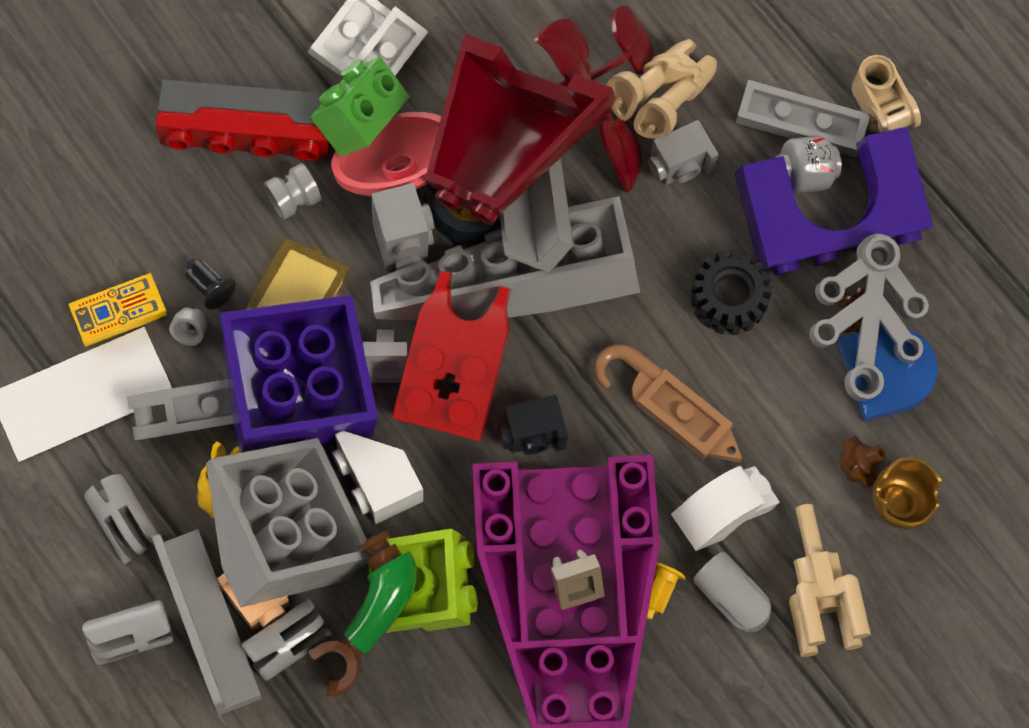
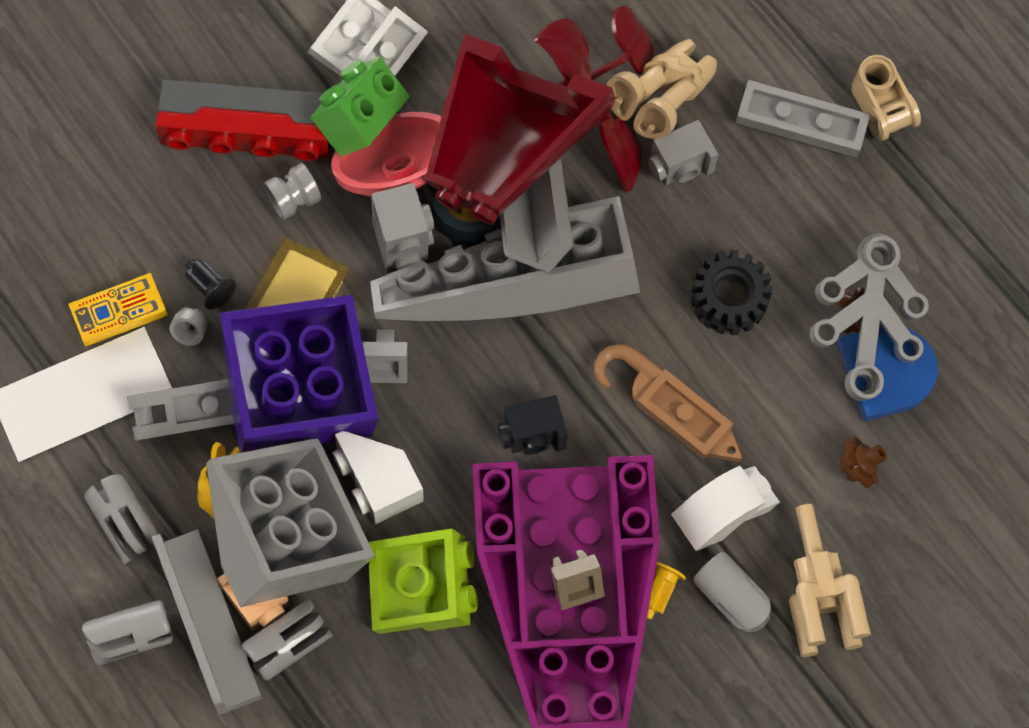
(388, 594): green piece -> none
(455, 346): red brick -> none
(786, 236): dark purple arch -> none
(811, 163): light grey head -> none
(906, 493): pearl gold hair -> none

